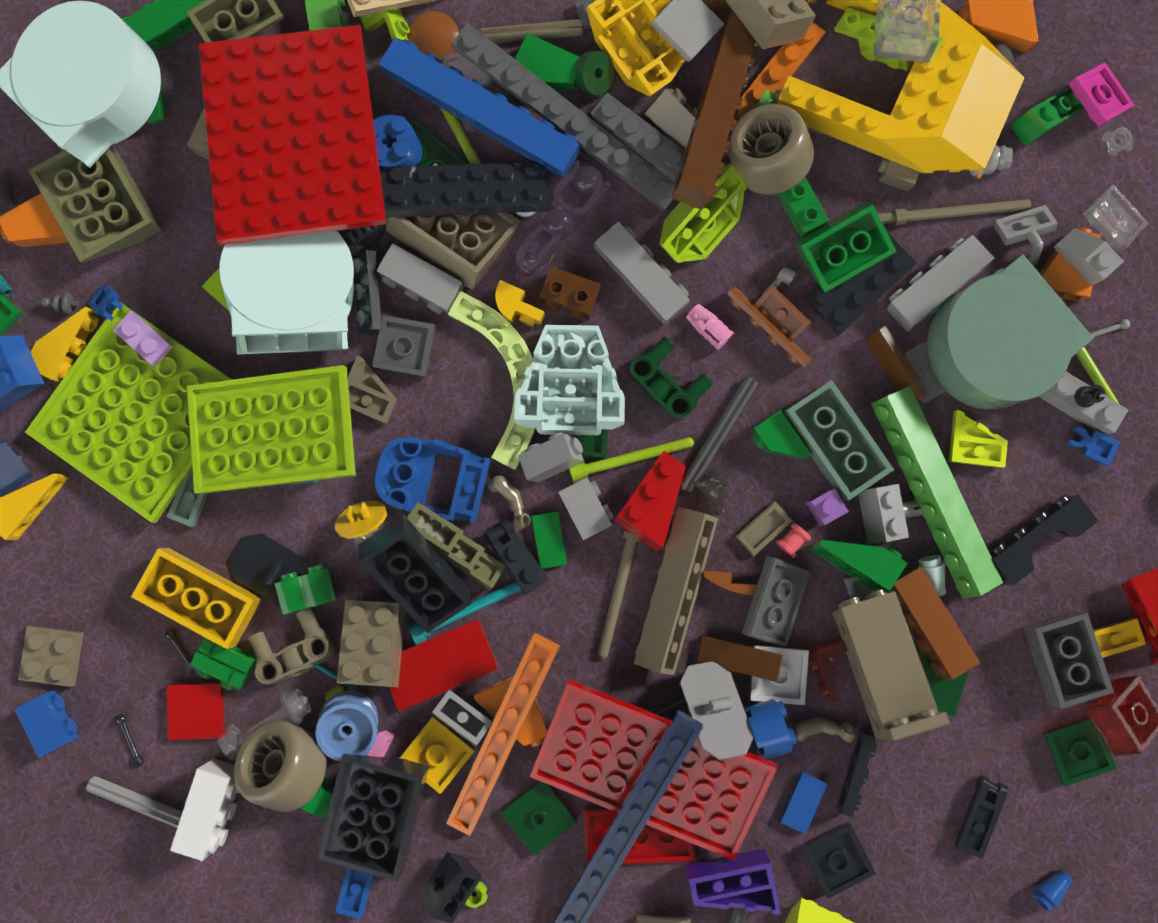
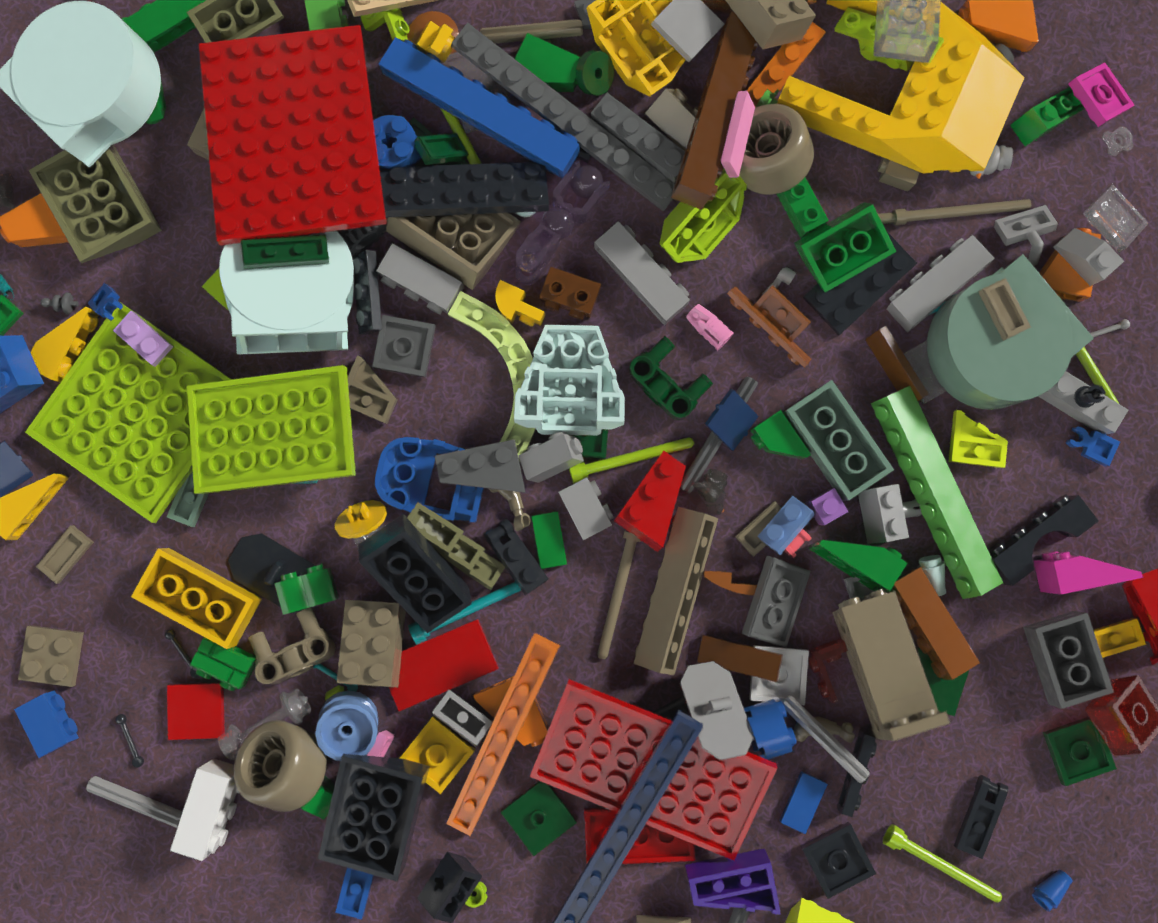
(64, 554): none -> dark tan tile
(284, 251): none -> dark green tile
(436, 41): none -> yellow brick
(441, 148): none -> dark green tile
(483, 466): none -> dark grey wing
(731, 419): none -> dark blue piece
(737, 134): none -> bright pink tile
(786, 525): none -> medium blue plate
(825, 739): none -> light grey axle
(897, 839): none -> lime piece
(1004, 309): none -> dark tan tile
(1065, 574): none -> dark pink slope

